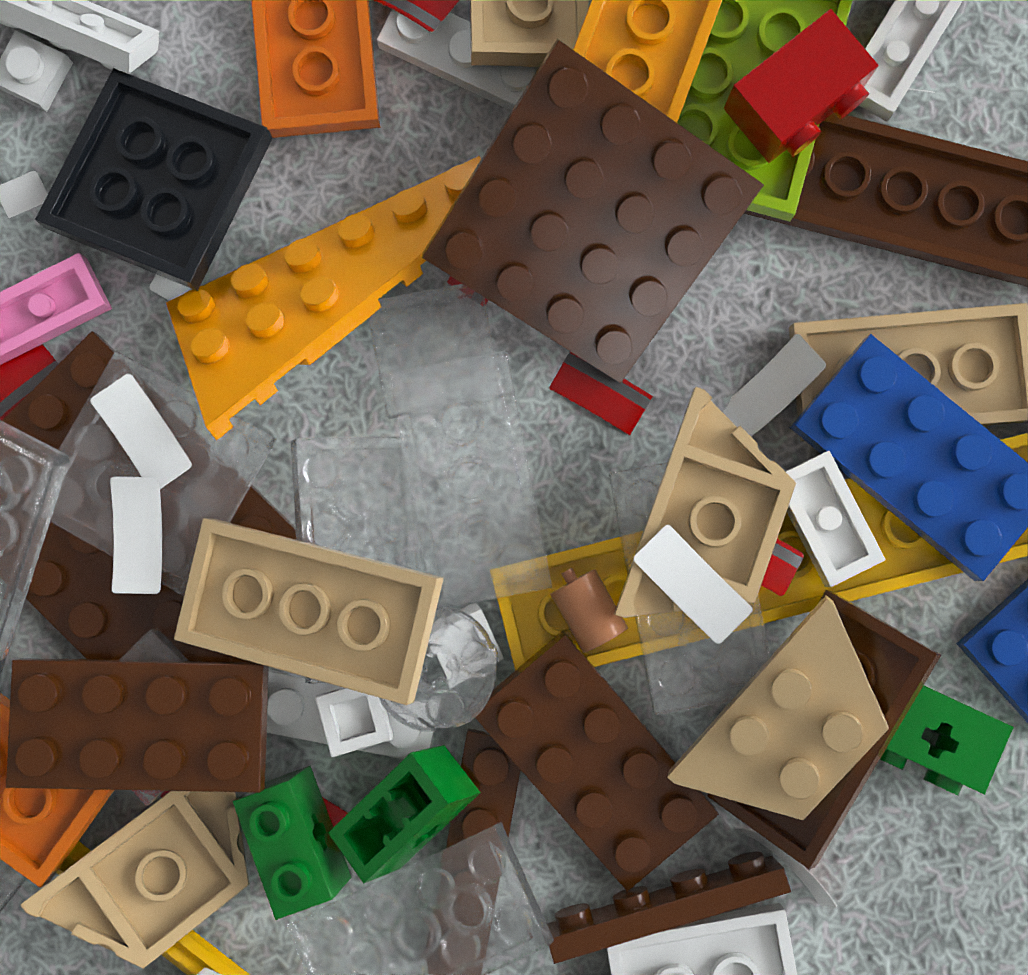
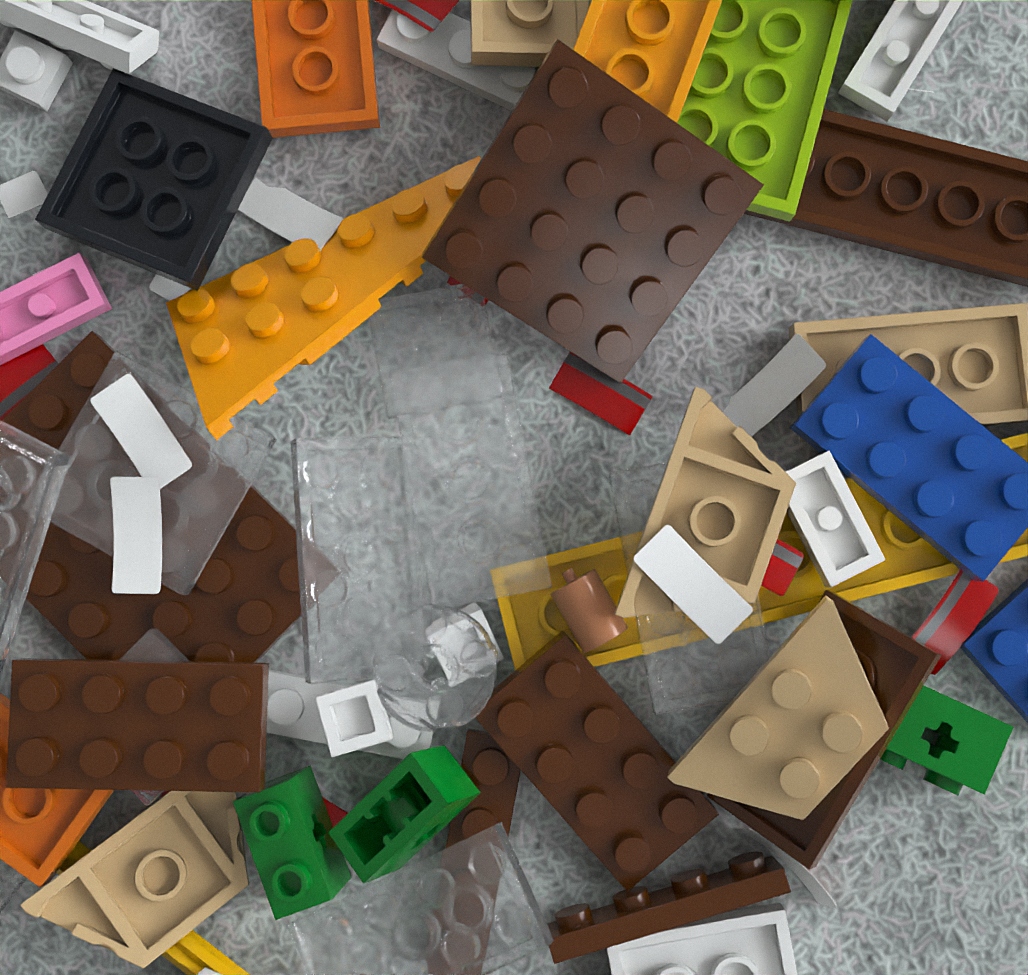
(288, 214): none -> white sticker
(309, 610): tan plate -> none
(800, 87): red brick -> none
(955, 616): none -> red sticker

